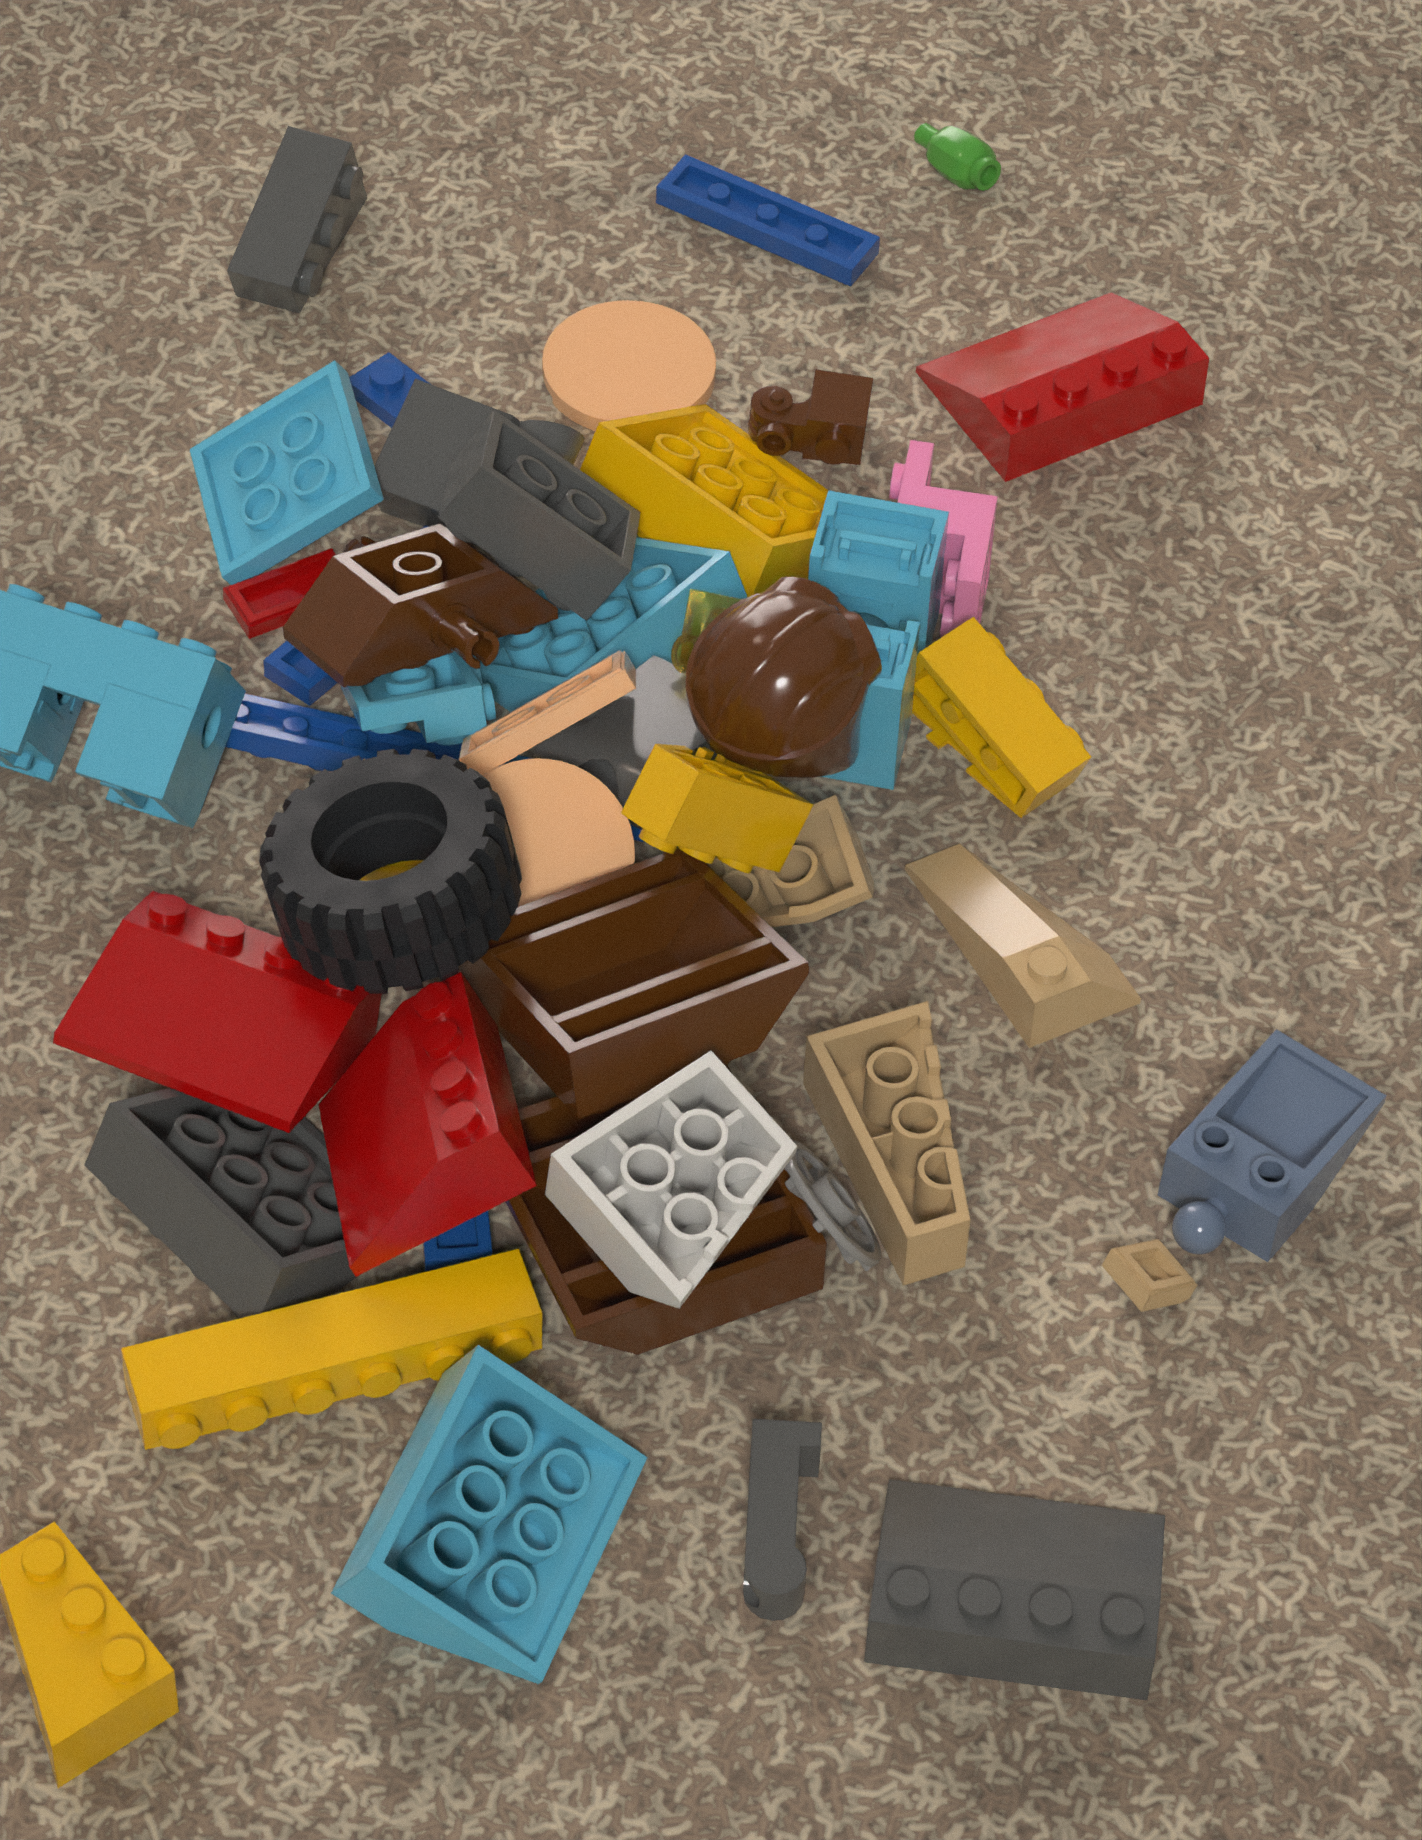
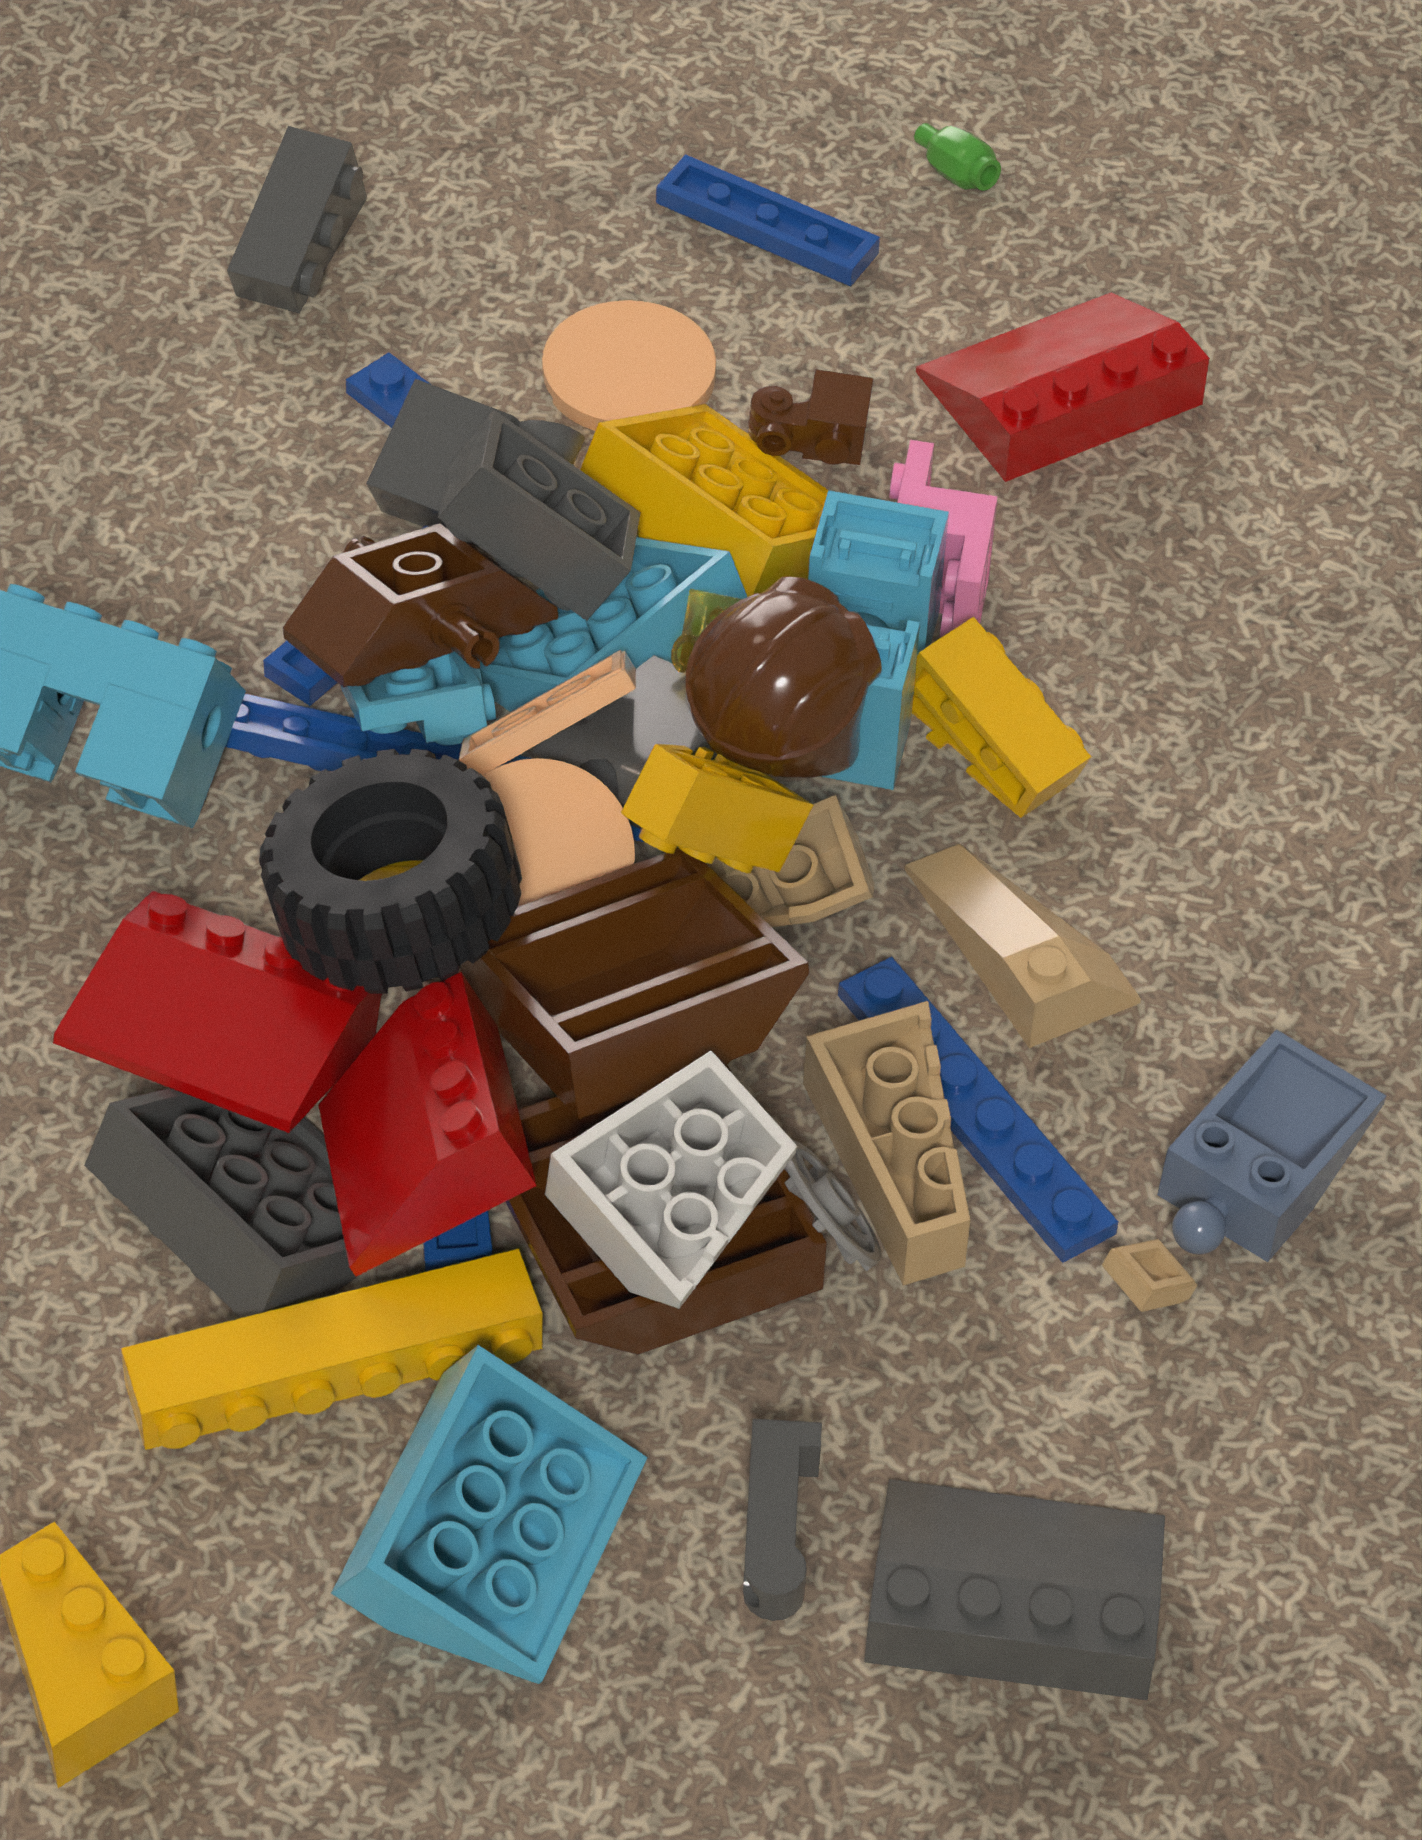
(272, 597): red tile -> none
(285, 474): medium azure plate -> none
(993, 1124): none -> blue plate

